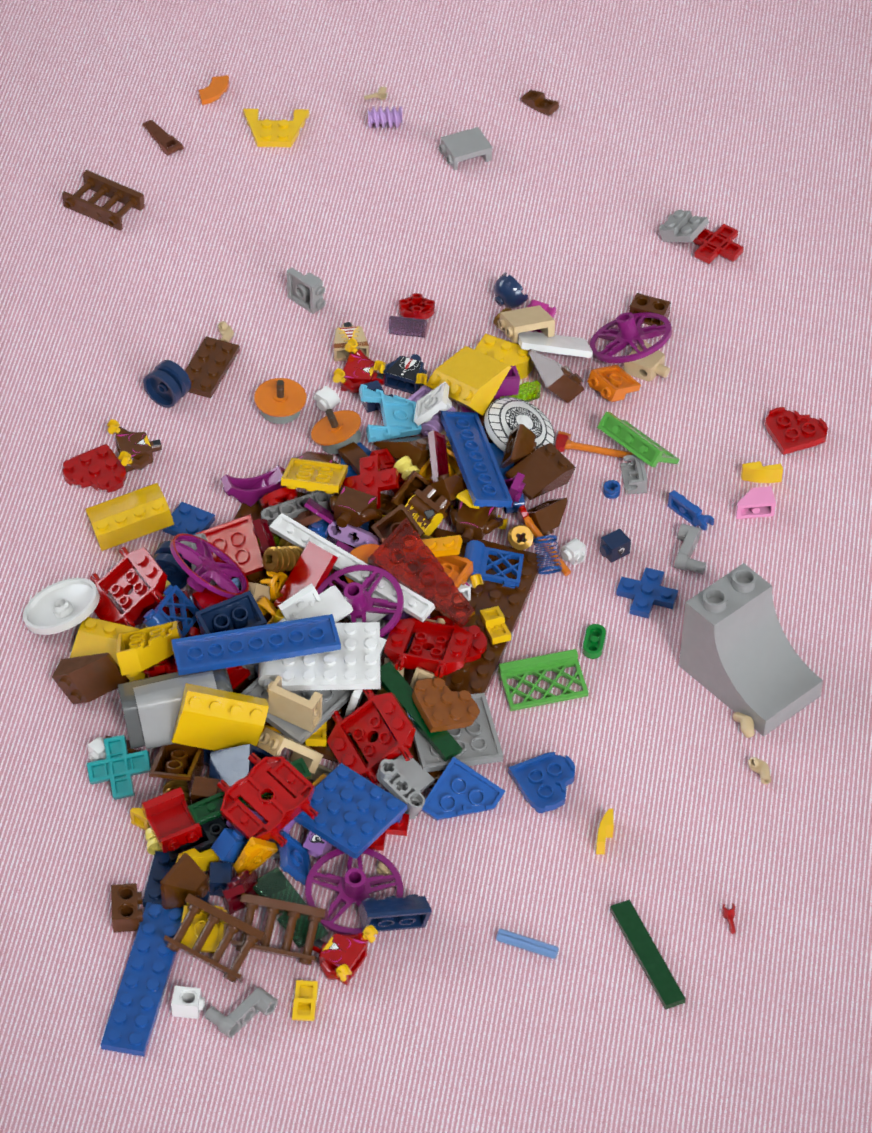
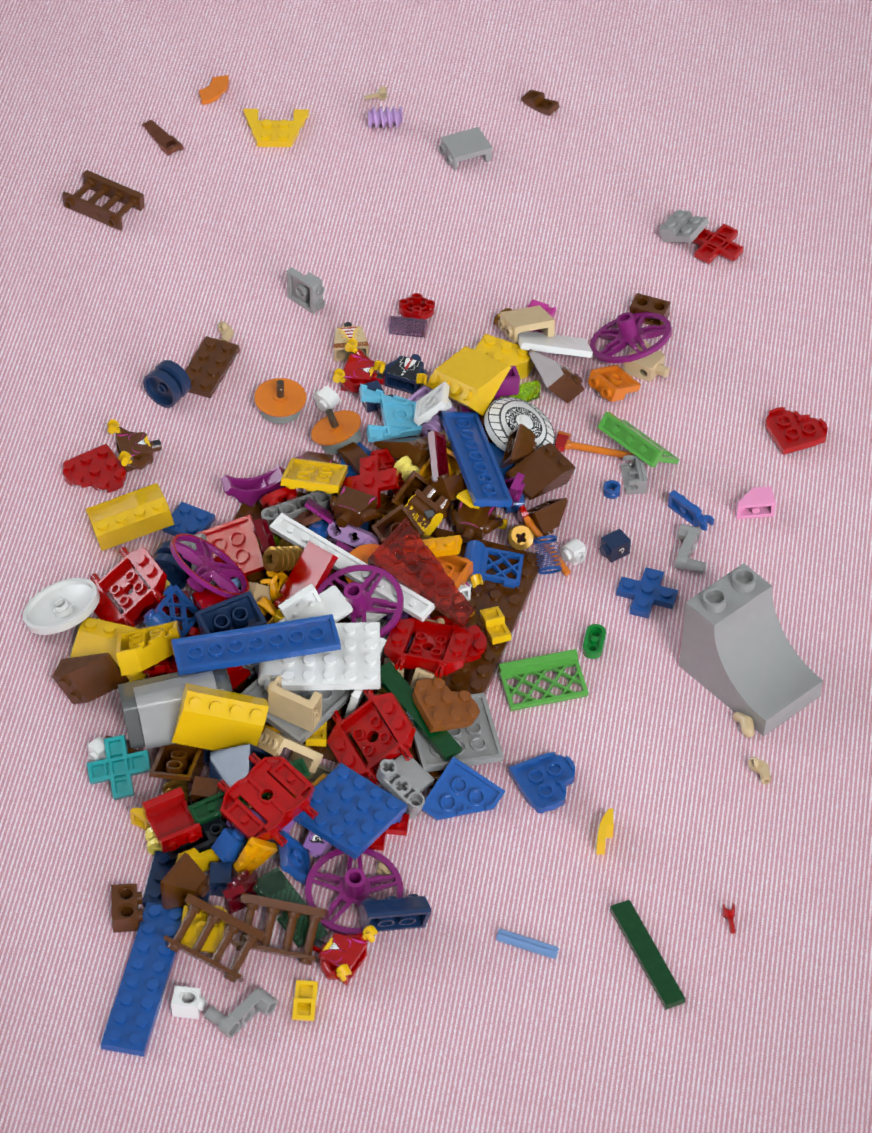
(509, 292): dark blue cylinder -> none
(761, 474): yellow slope -> none

